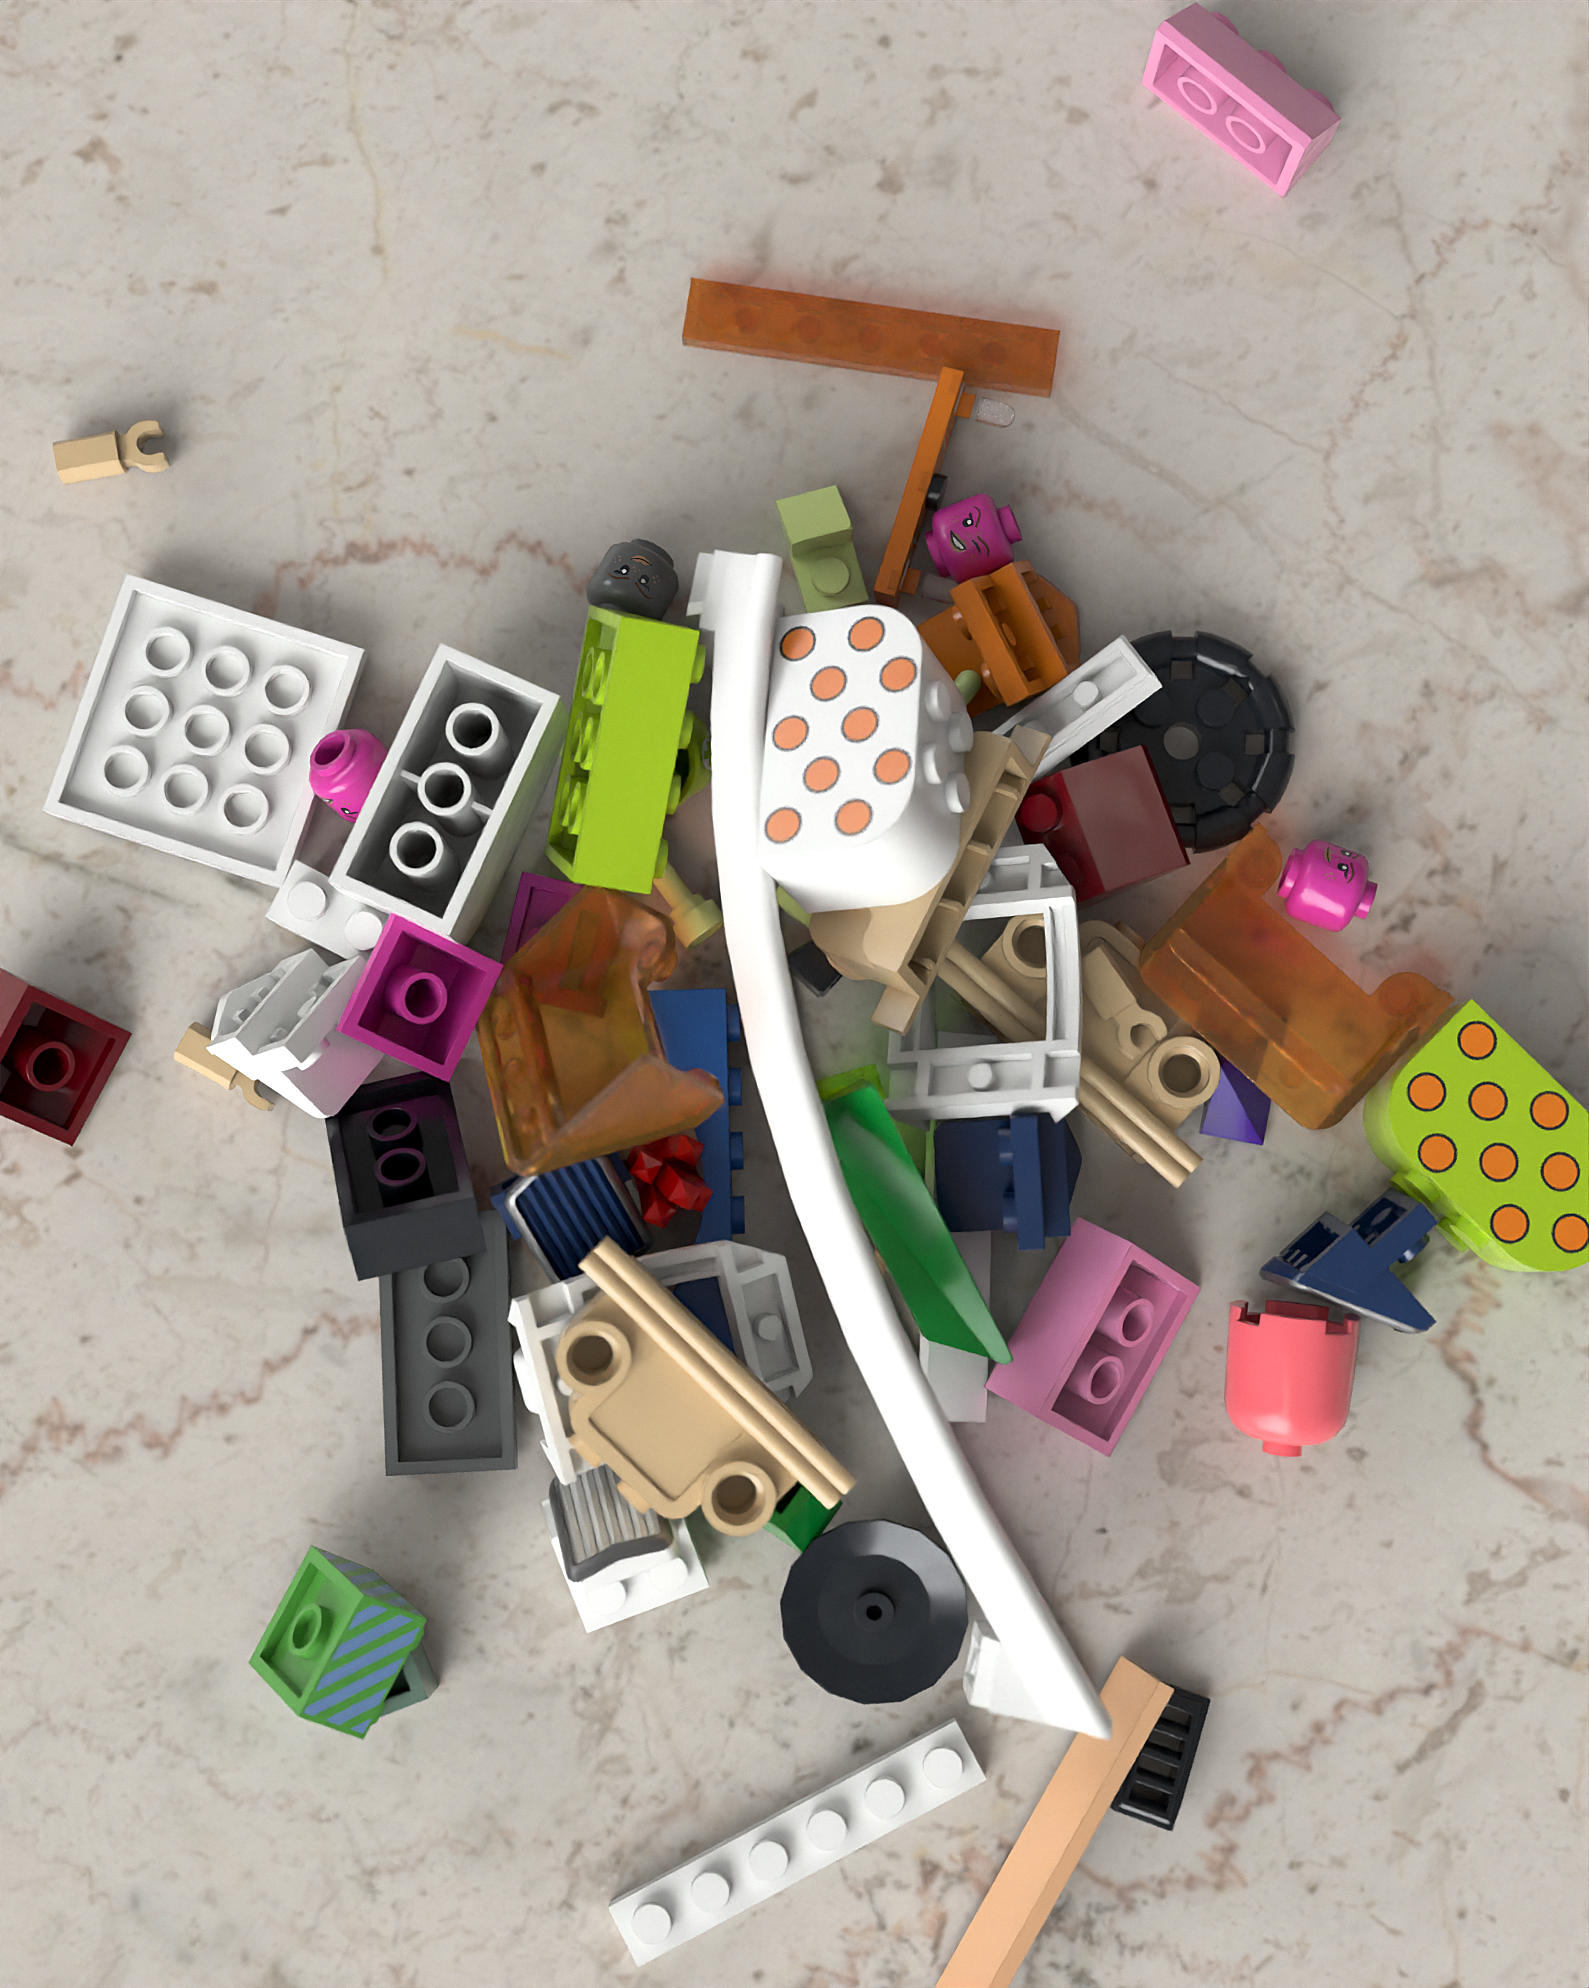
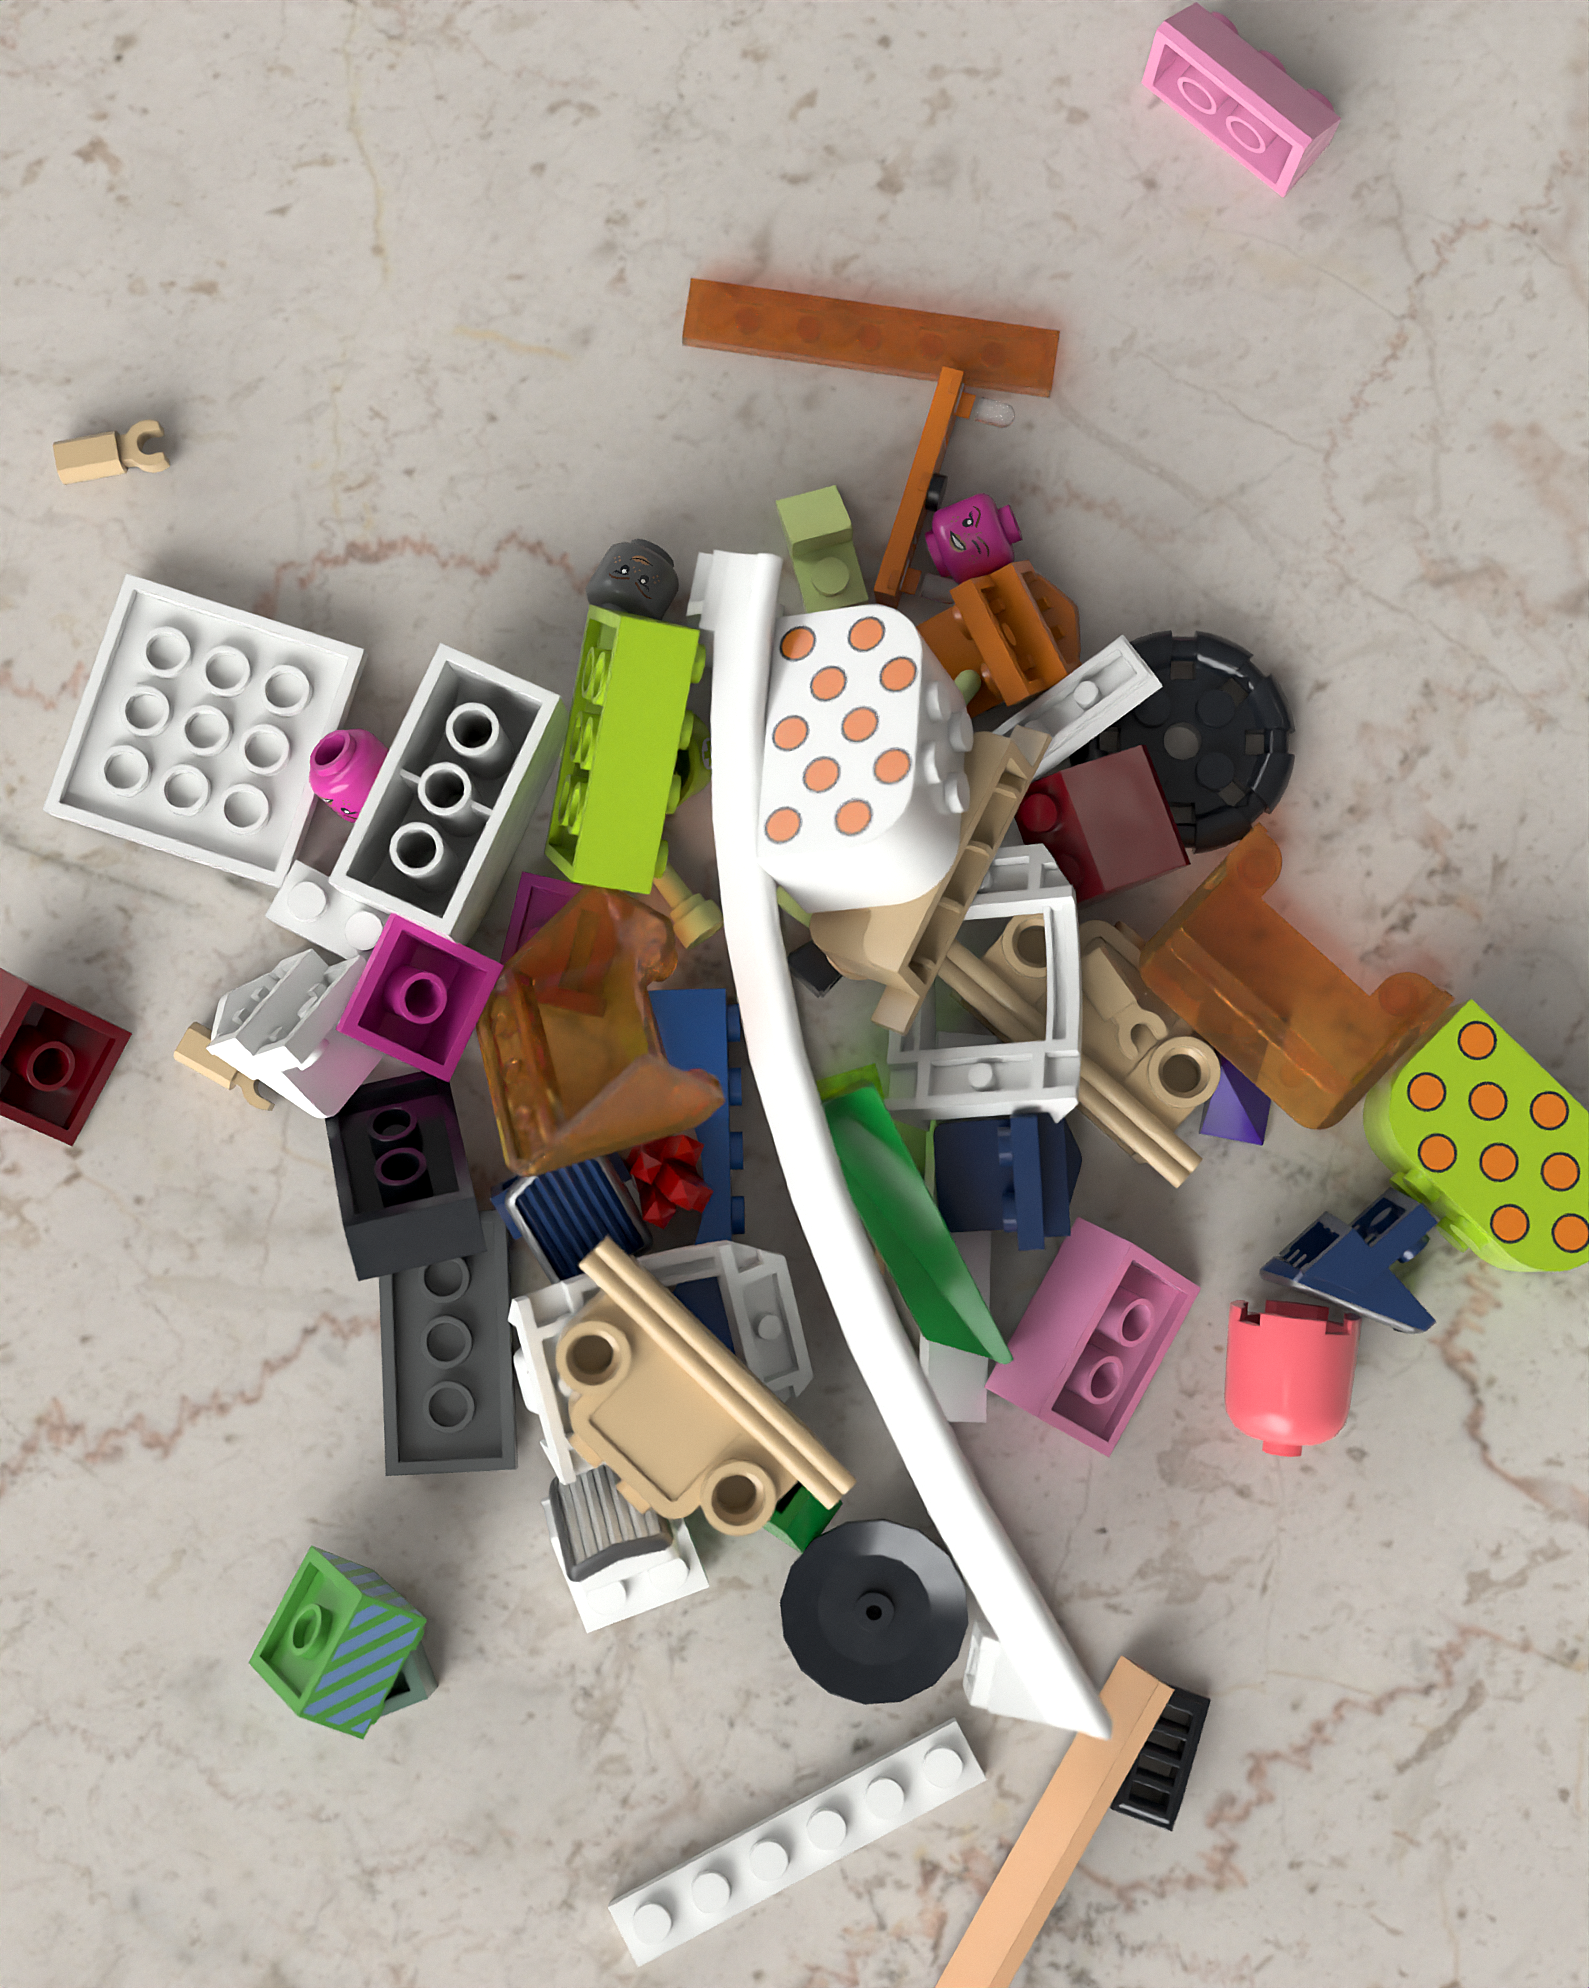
(1326, 885): dark pink head -> none

